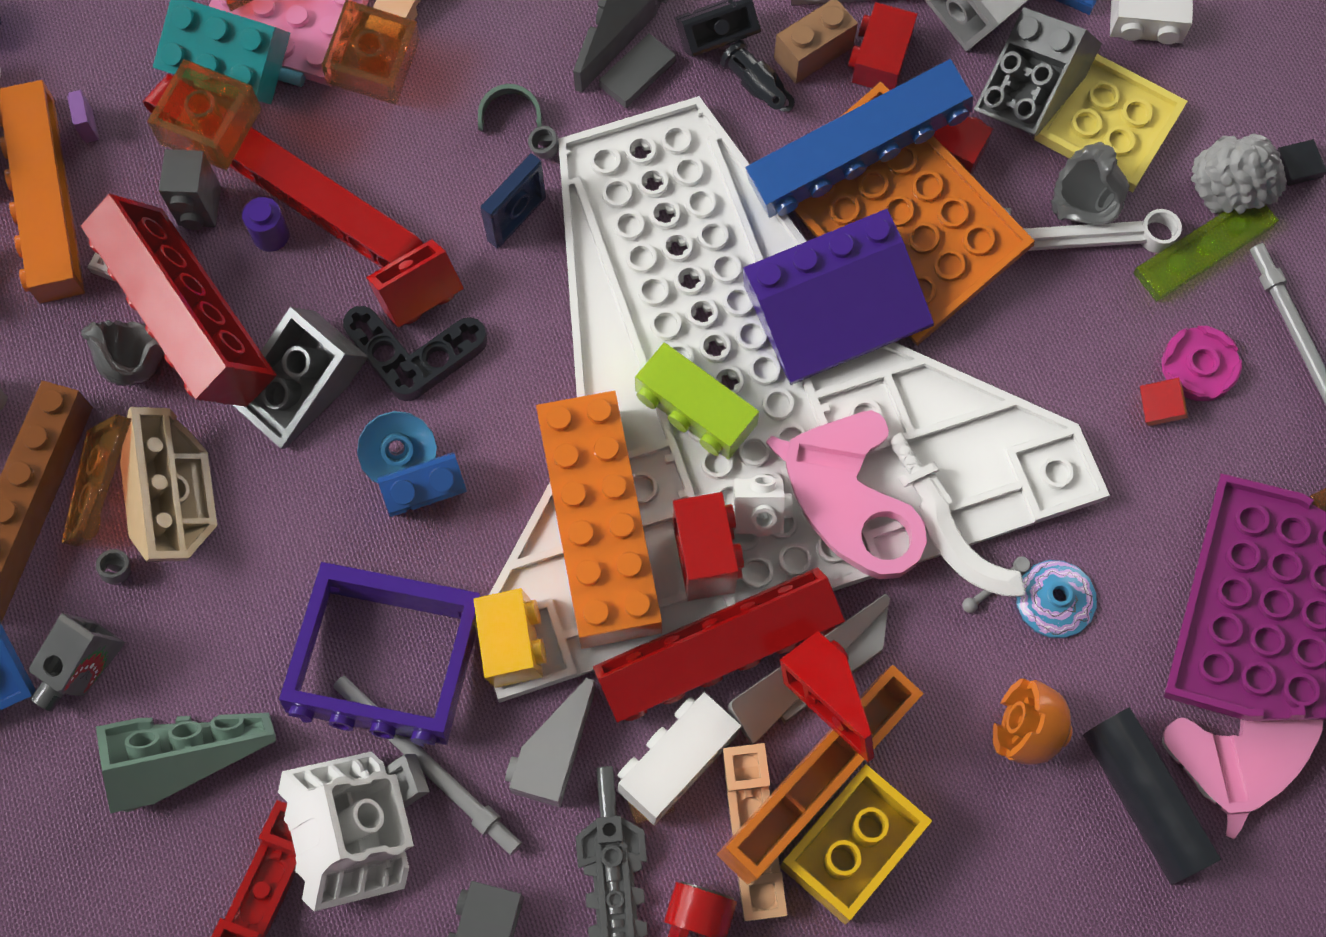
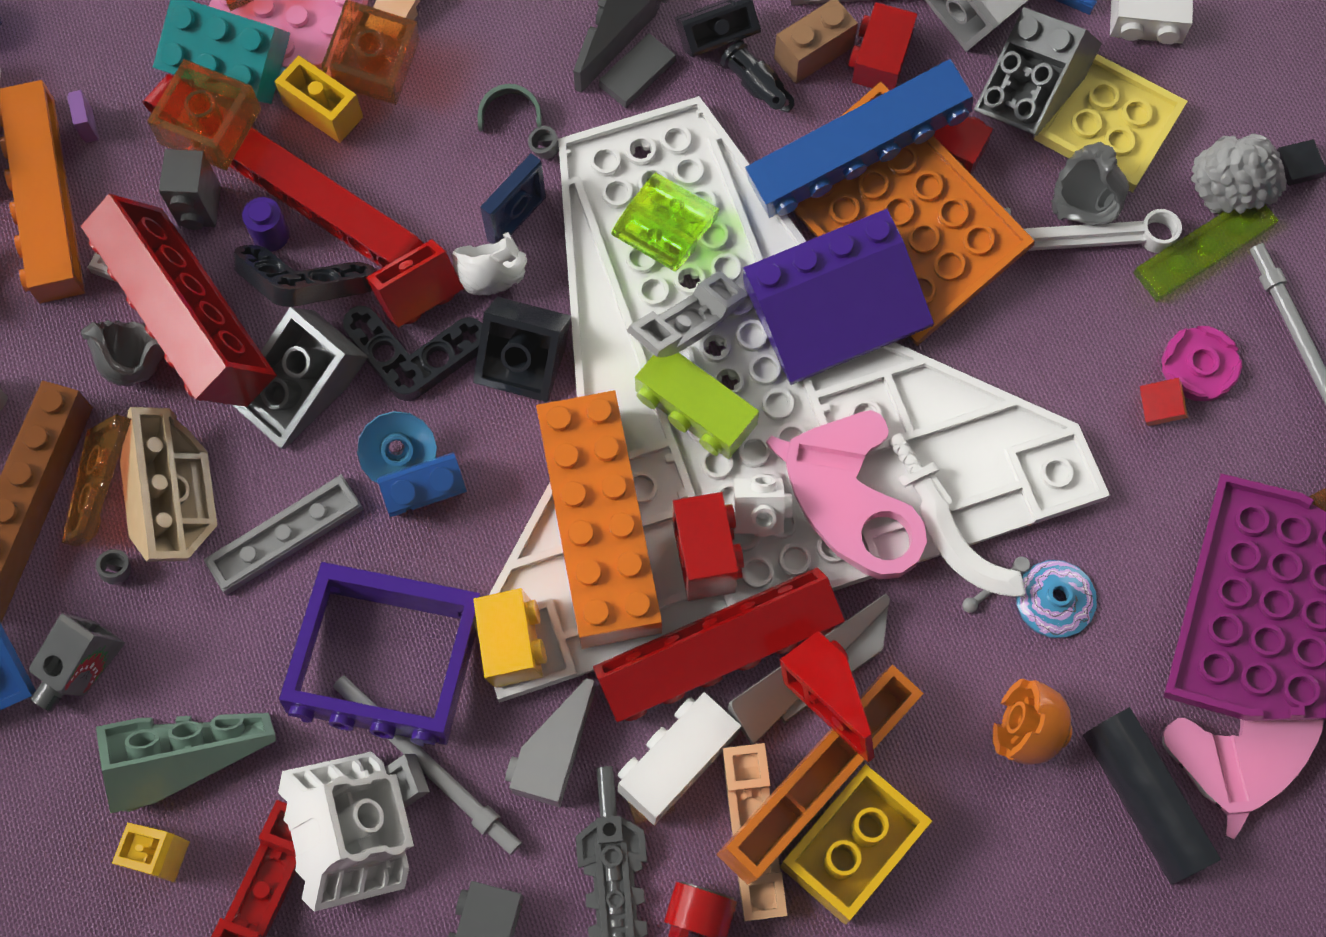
(151, 851): none -> yellow slope
(283, 534): none -> light grey tile
(292, 288): none -> black beam
(319, 99): none -> yellow brick
(489, 266): none -> white hair
(521, 348): none -> black slope
(665, 221): none -> clear neon green slope
(691, 318): none -> light grey slope

